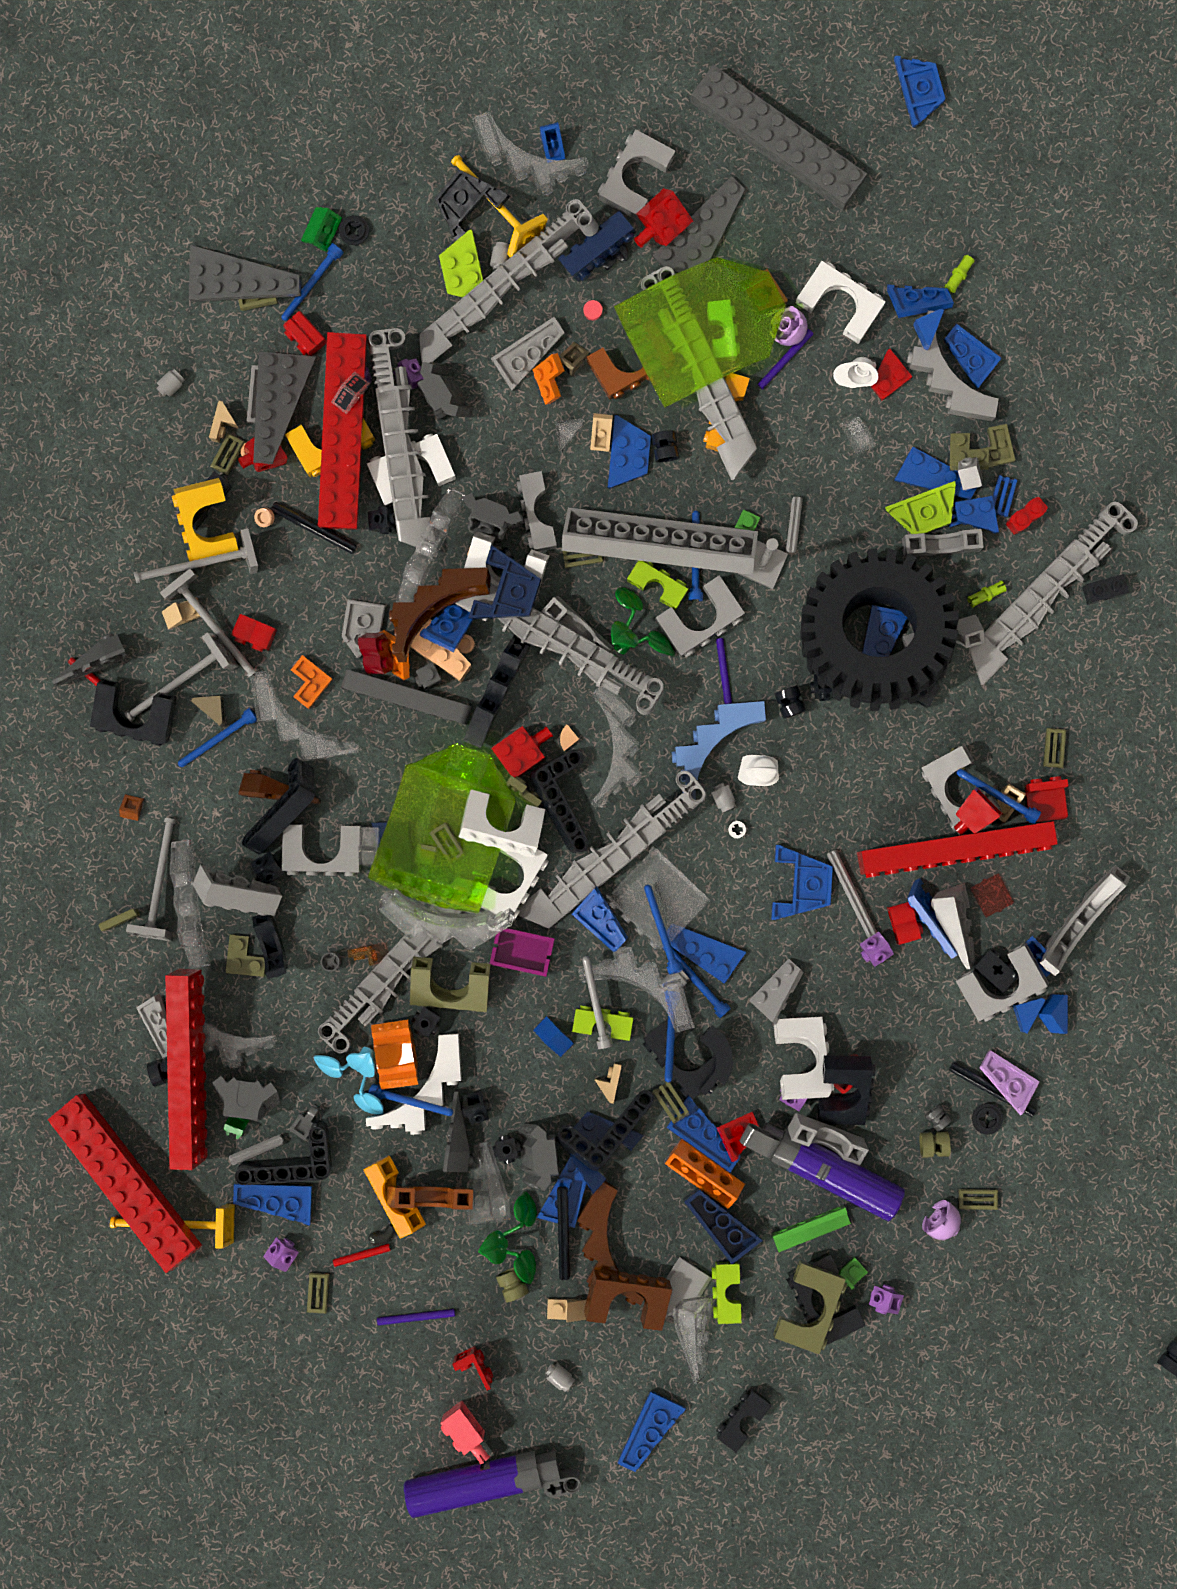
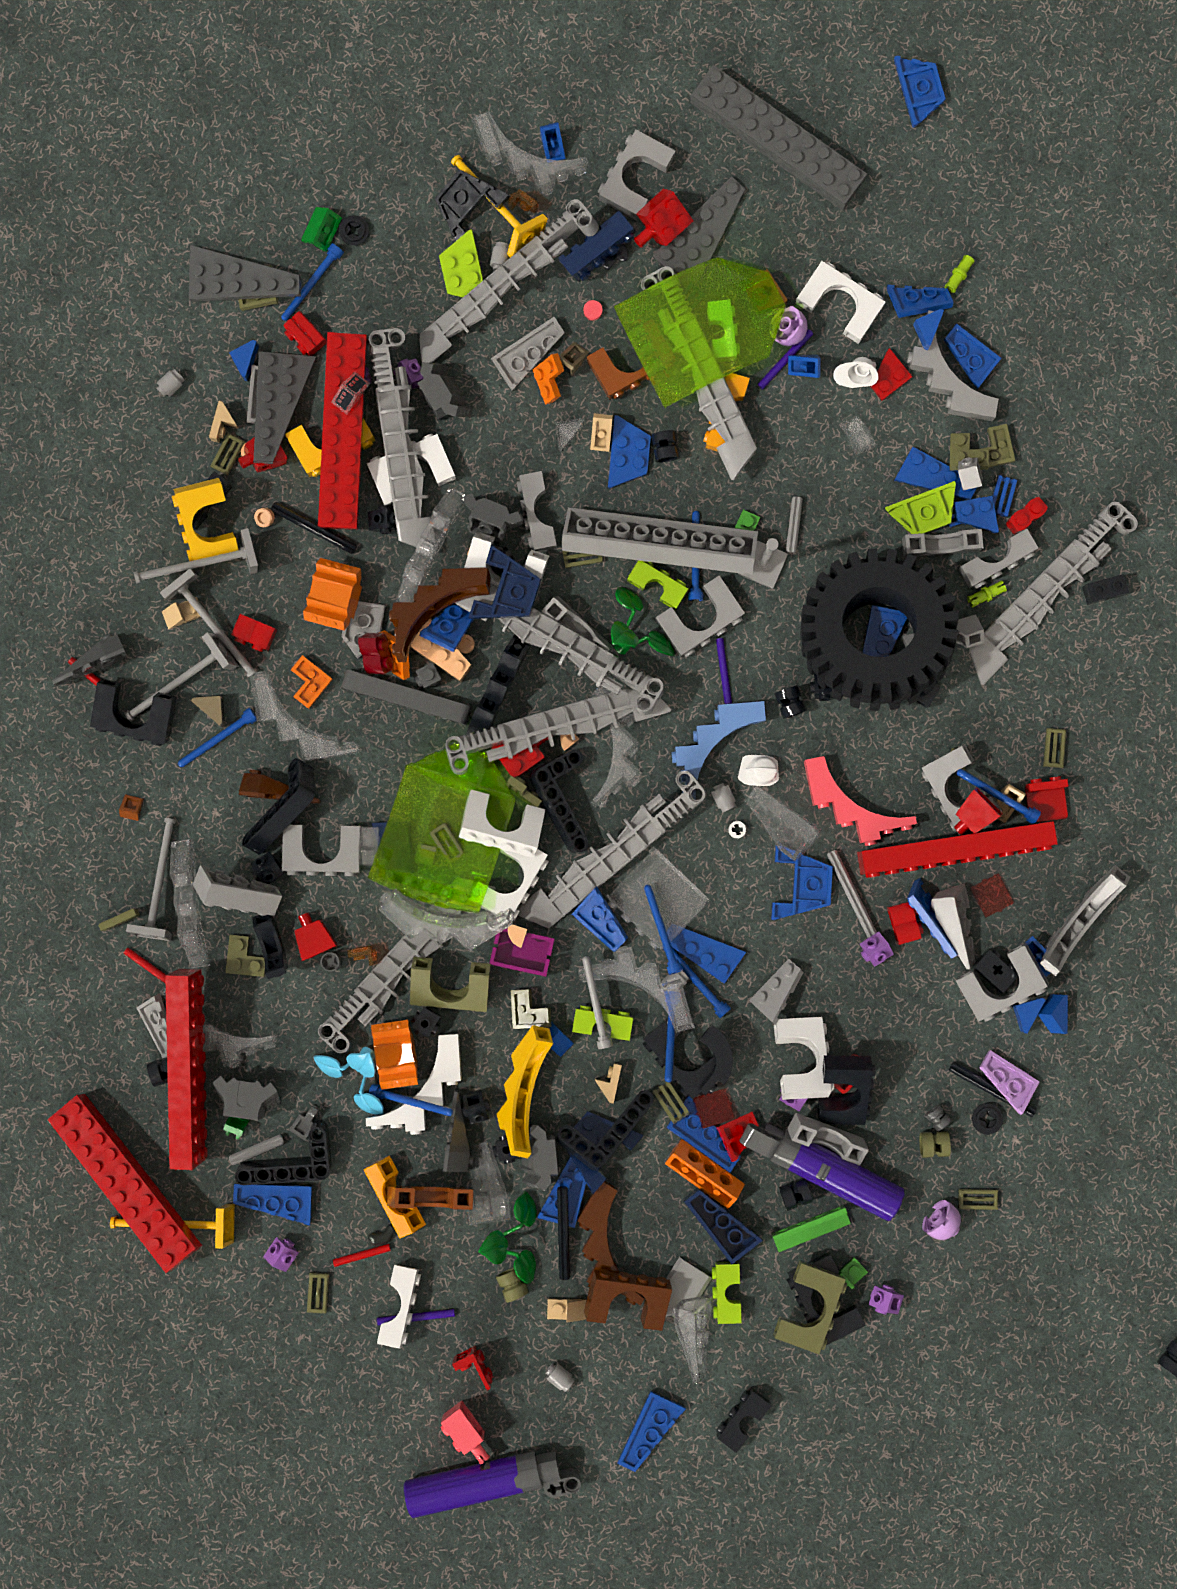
(145, 964): none -> red bar
(244, 358): none -> blue slope
(313, 937): none -> red torso
(333, 594): none -> orange slope
(404, 1281): none -> white arch
(514, 1114): none -> yellow arch
(517, 934): none -> light nougat tile
(524, 1015): none -> plate
(526, 202): none -> clear orange bracket
(574, 718): none -> light grey piece
(713, 1108): none -> clear red piece
(786, 827): none -> clear wedge
(788, 1194): none -> black wheel
(804, 365): none -> blue slope
(868, 824): none -> coral arch
(977, 570): none -> light grey arch

